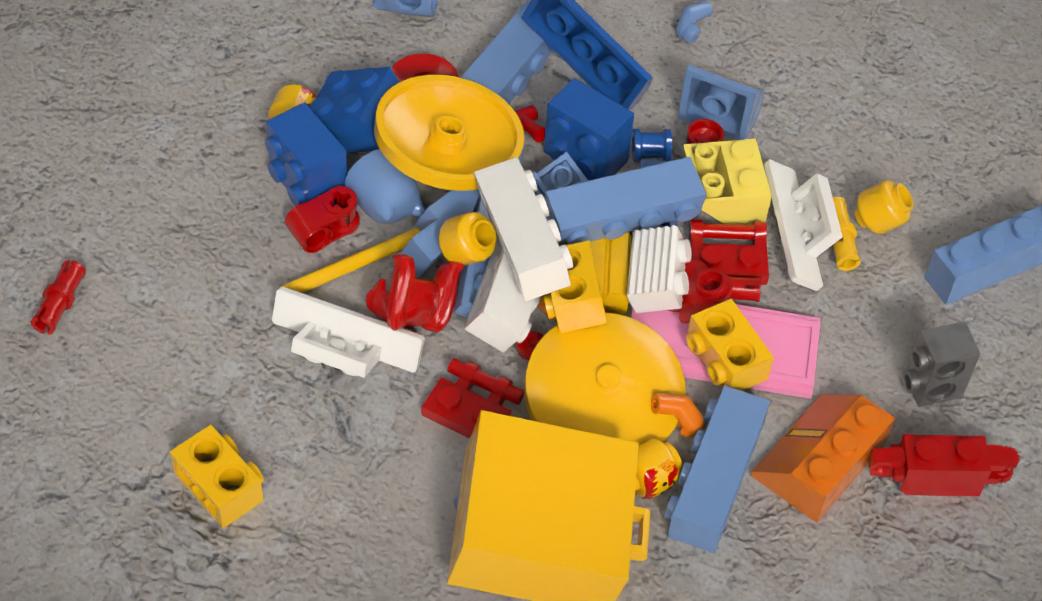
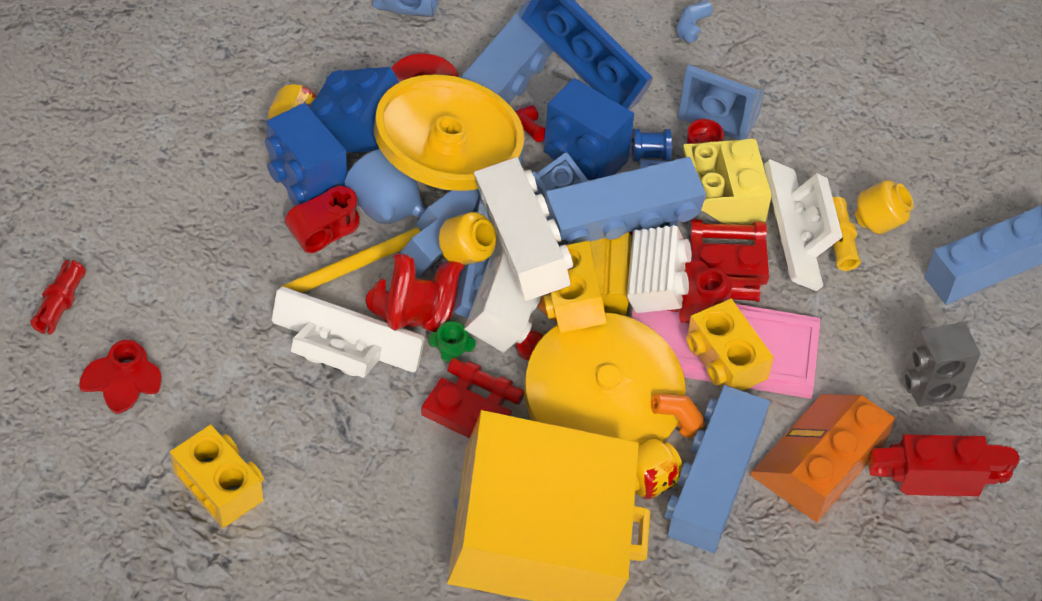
(122, 381): none -> red plate
(451, 332): none -> green plate

